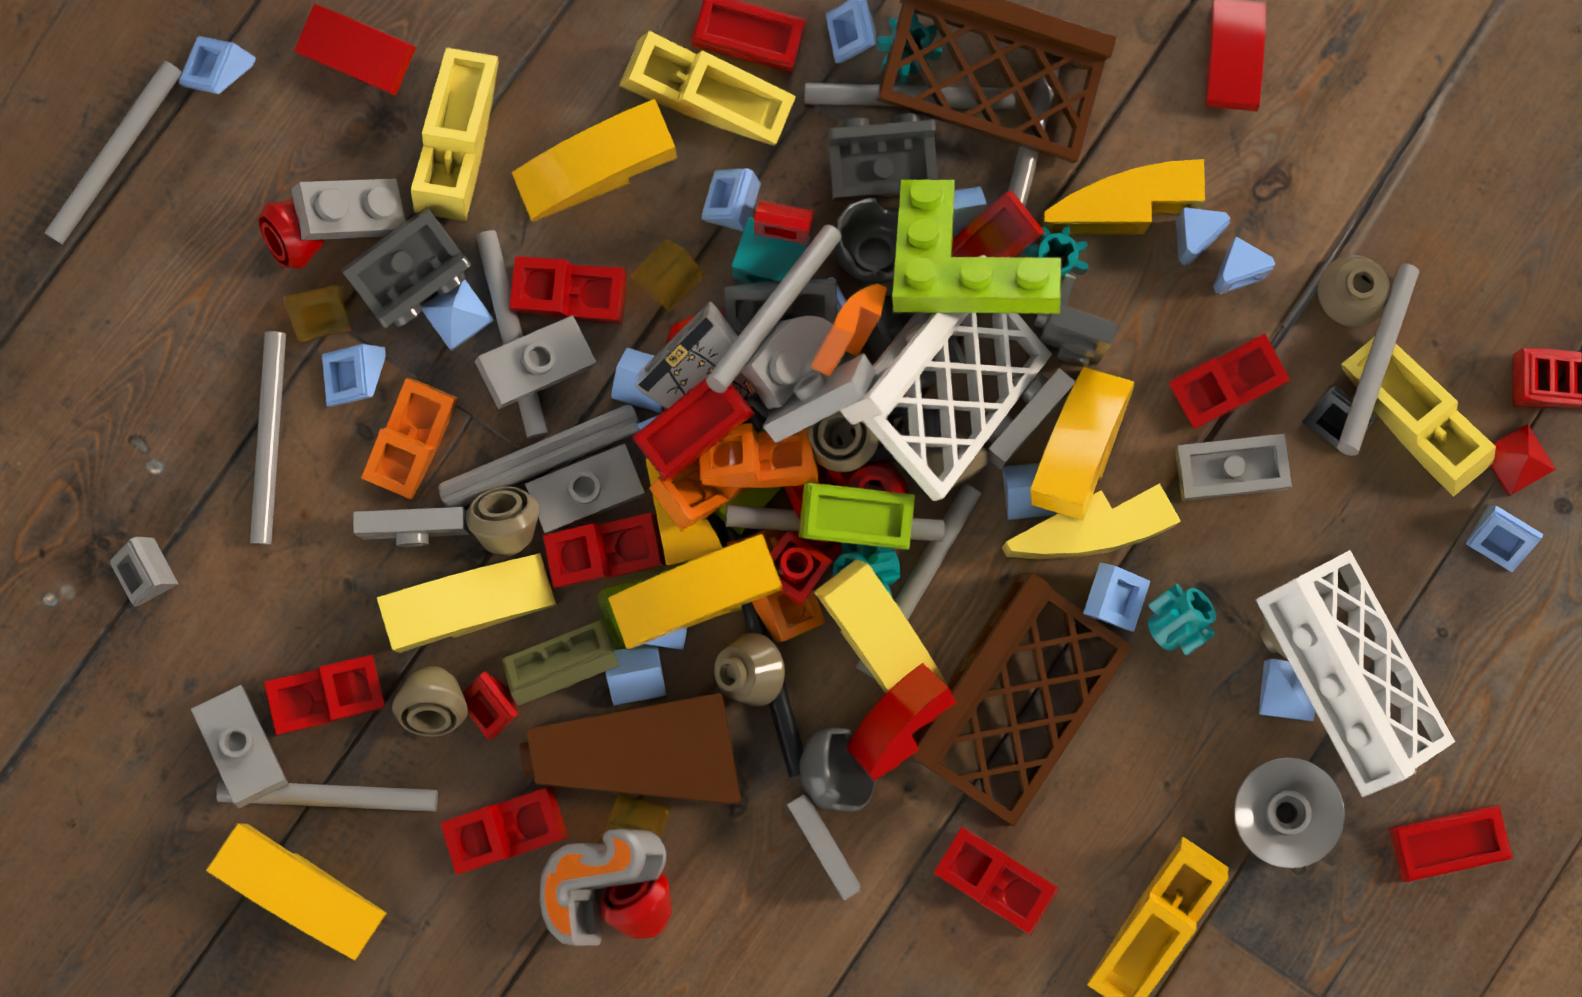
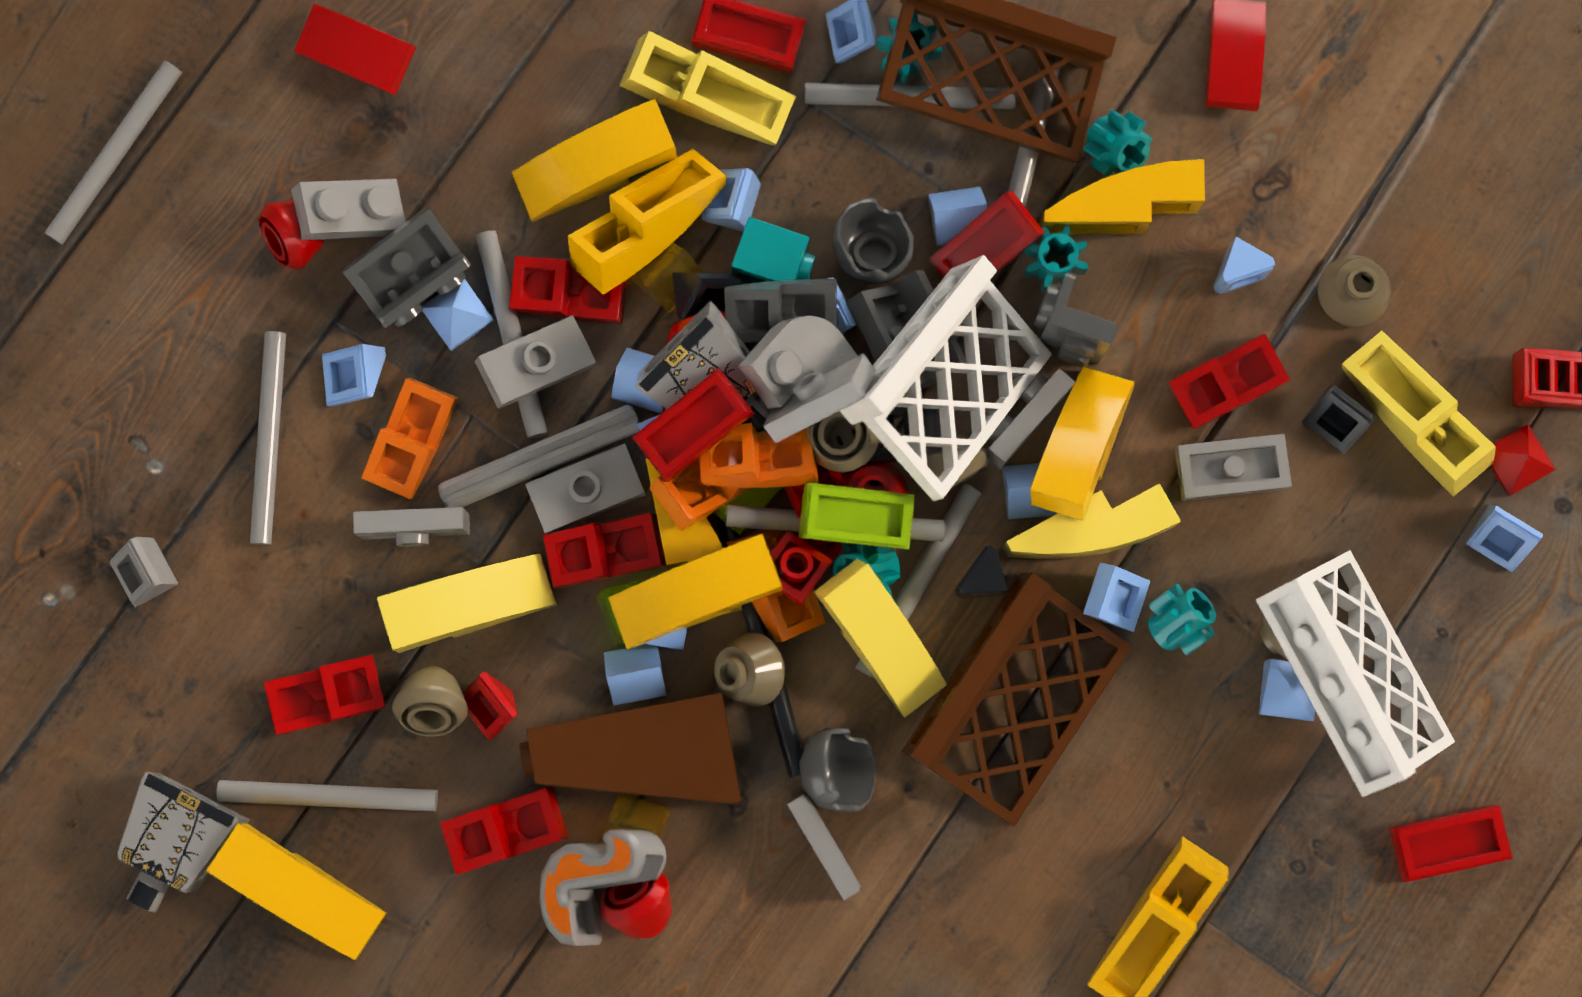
(172, 838): none -> light grey torso
(214, 65): light blue slope -> none
(239, 746): light grey plate -> none
(318, 312): clear yellow slope -> none
(454, 134): light yellow slope -> none
(503, 519): dark tan cone -> none
(559, 662): olive plate -> none
(644, 220): none -> yellow slope
(696, 290): none -> black slope
(773, 309): light grey bar -> none
(783, 222): red slope -> none
(850, 328): orange slope -> none
(876, 157): dark grey bracket -> none
(887, 730): red slope -> none
(938, 283): lime plate -> none
(984, 577): none -> black slope
(996, 881): red slope -> none
(1118, 143): none -> teal gear
(1197, 231): light blue slope -> none
(1316, 808): light grey dish -> none
(1378, 360): light grey bar -> none

